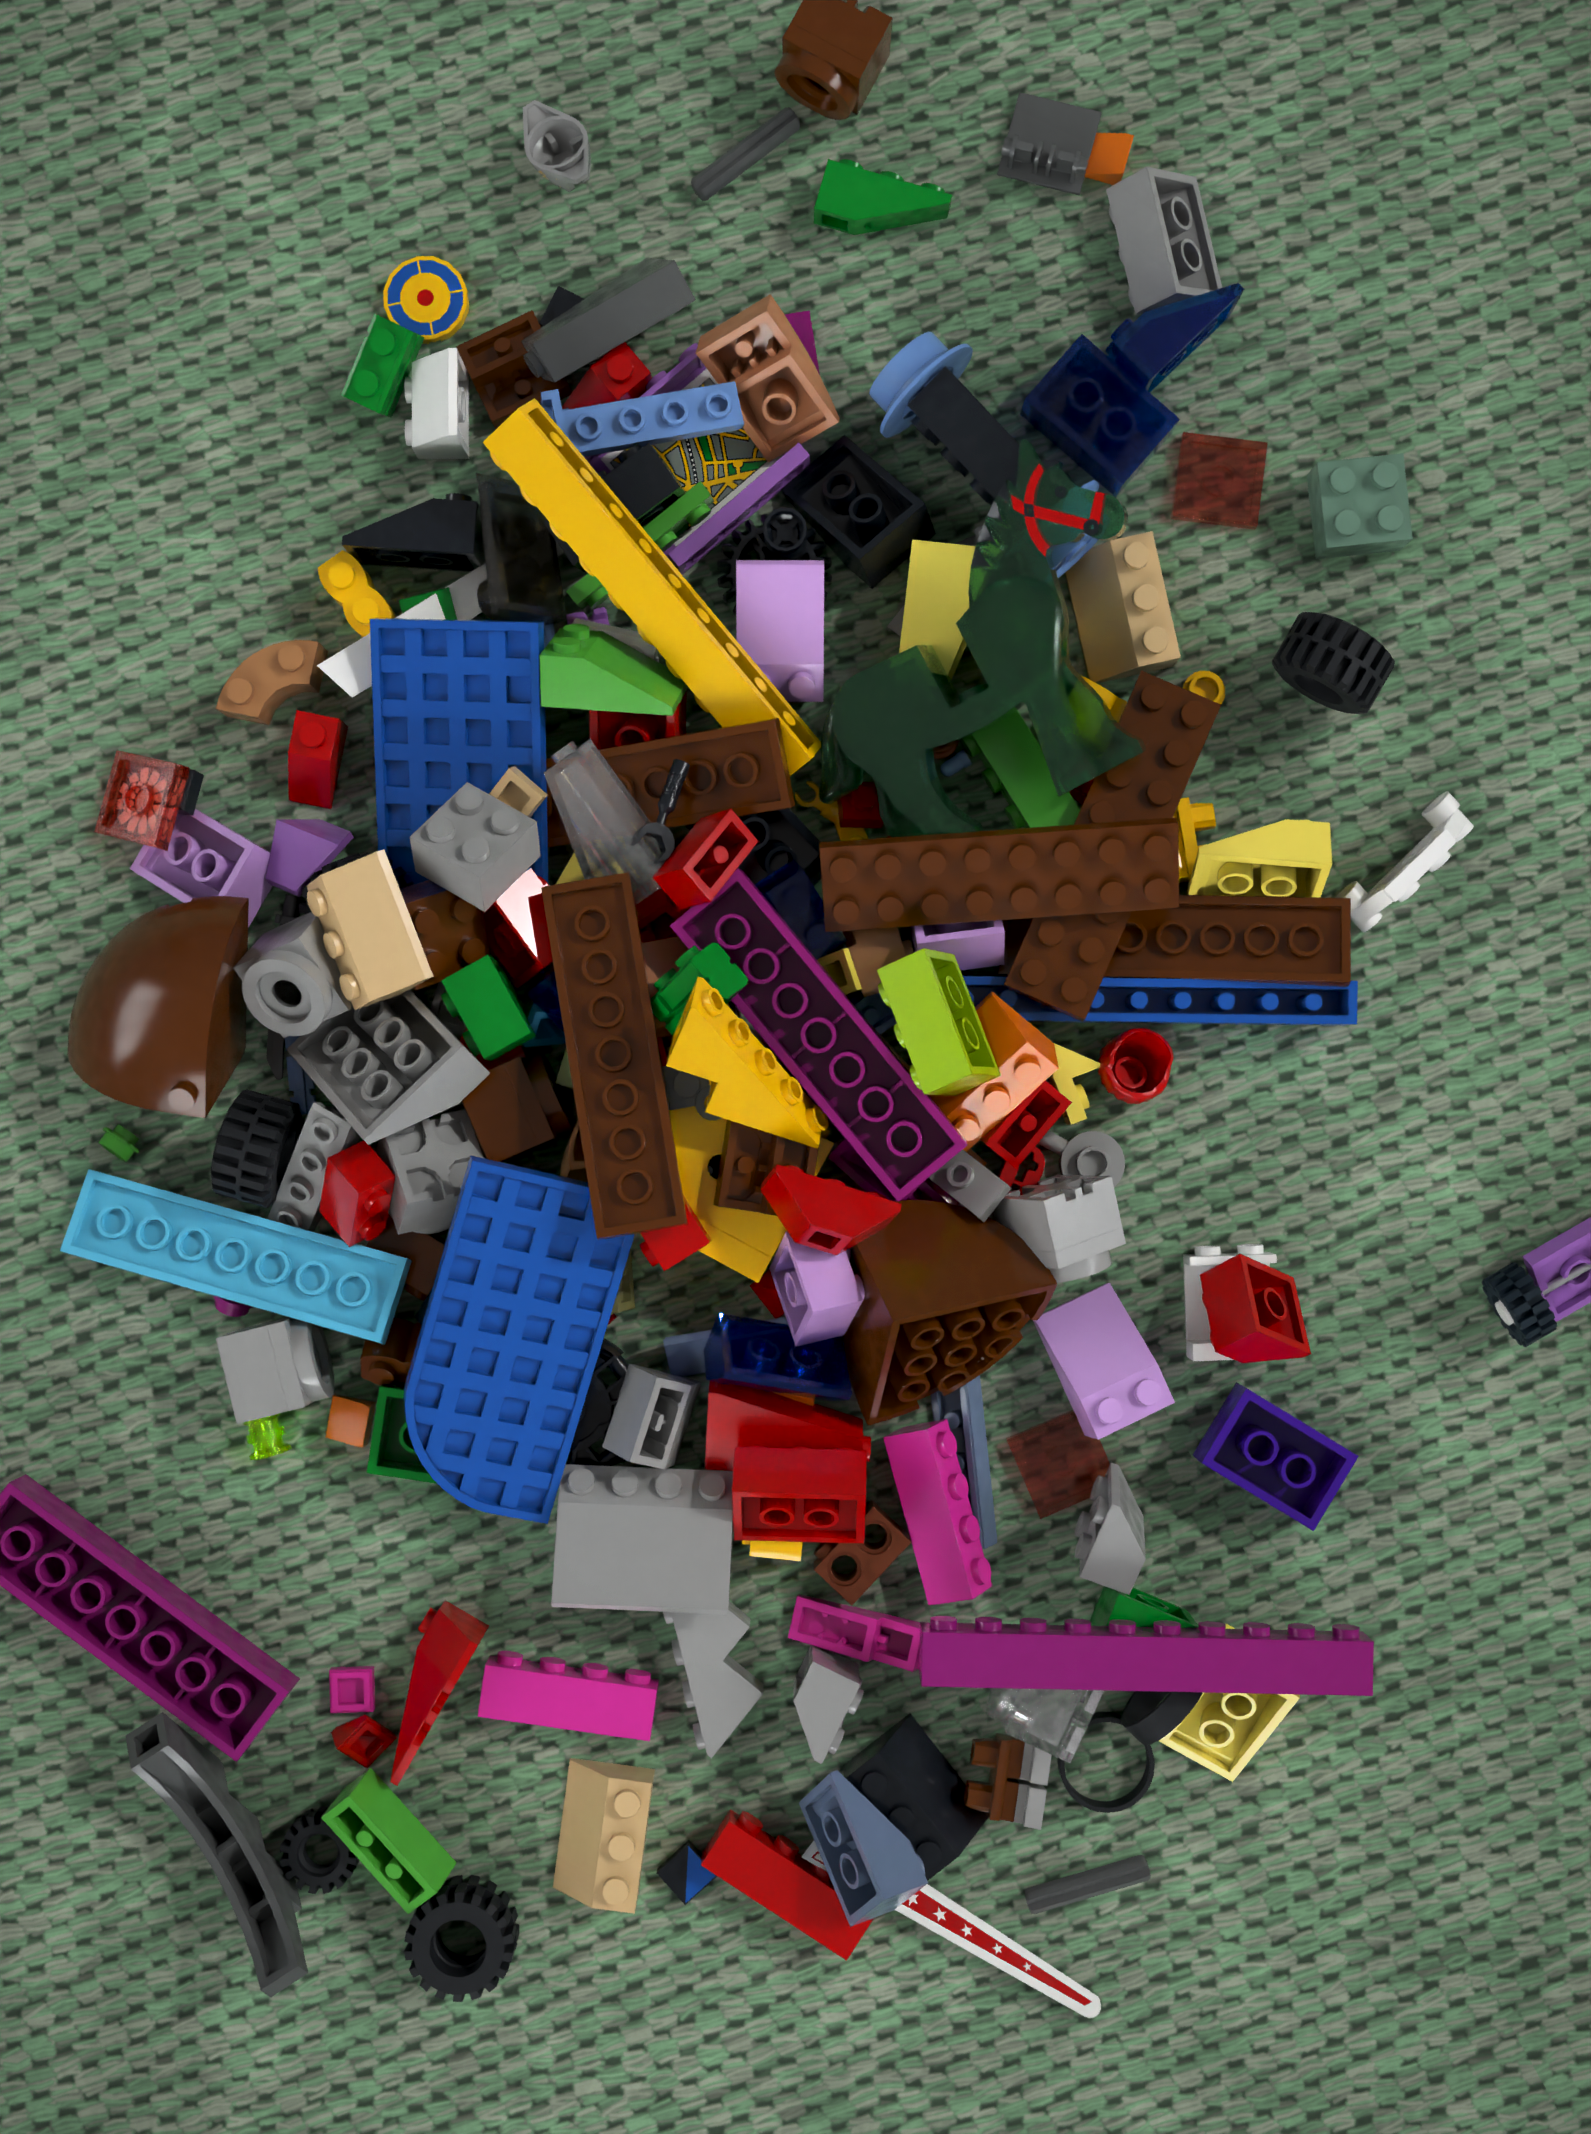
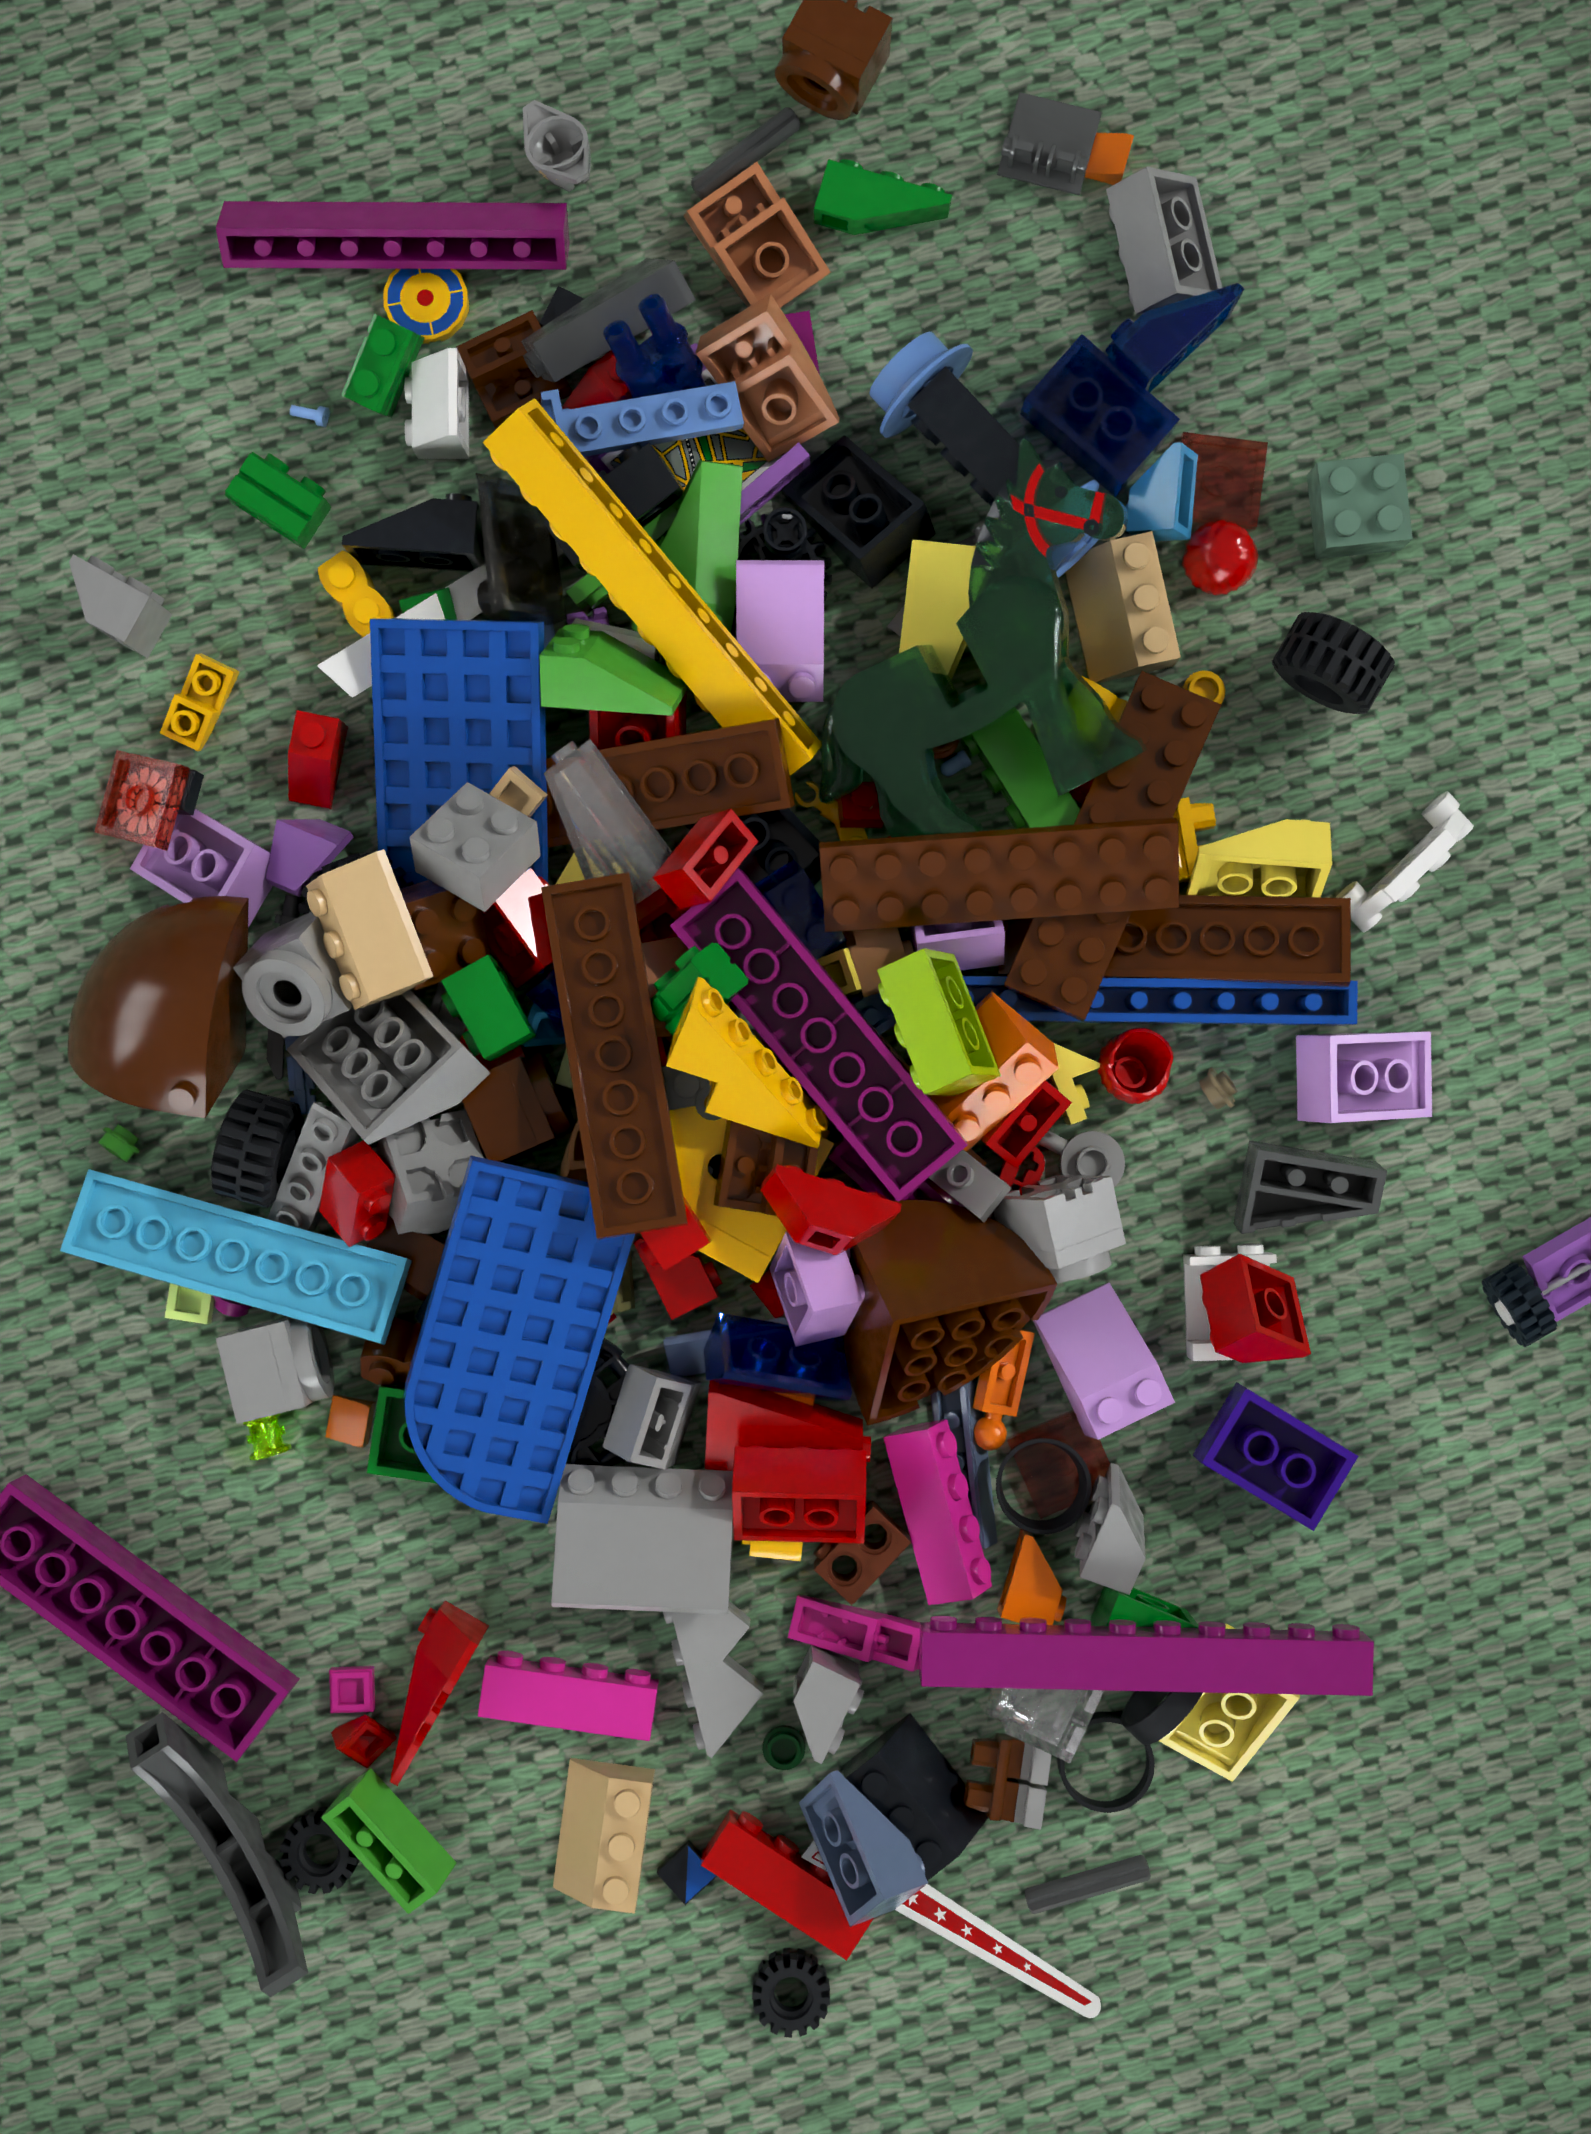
(119, 605): none -> light grey slope
(189, 1305): none -> yellowish green plate
(200, 702): none -> yellow slope
(270, 678): medium nougat brick -> none
(278, 499): none -> green brick
(320, 415): none -> light blue piece
(393, 235): none -> magenta brick
(454, 1972): black tyre -> none
(660, 362): none -> clear blue pin
(666, 806): black piece -> none
(684, 1284): none -> red slope
(706, 536): none -> bright green wedge
(756, 239): none -> nougat slope
(783, 1747): none -> dark green plate
(798, 2016): none -> black tyre
(1000, 1393): none -> orange plate
(1031, 1585): none -> orange slope
(1062, 1521): none -> black tyre
(1165, 496): none -> dark azure slope
(1218, 1088): none -> dark tan plate
(1220, 557): none -> red hair
(1303, 1186): none -> dark grey wedge
(1363, 1076): none -> lavender slope

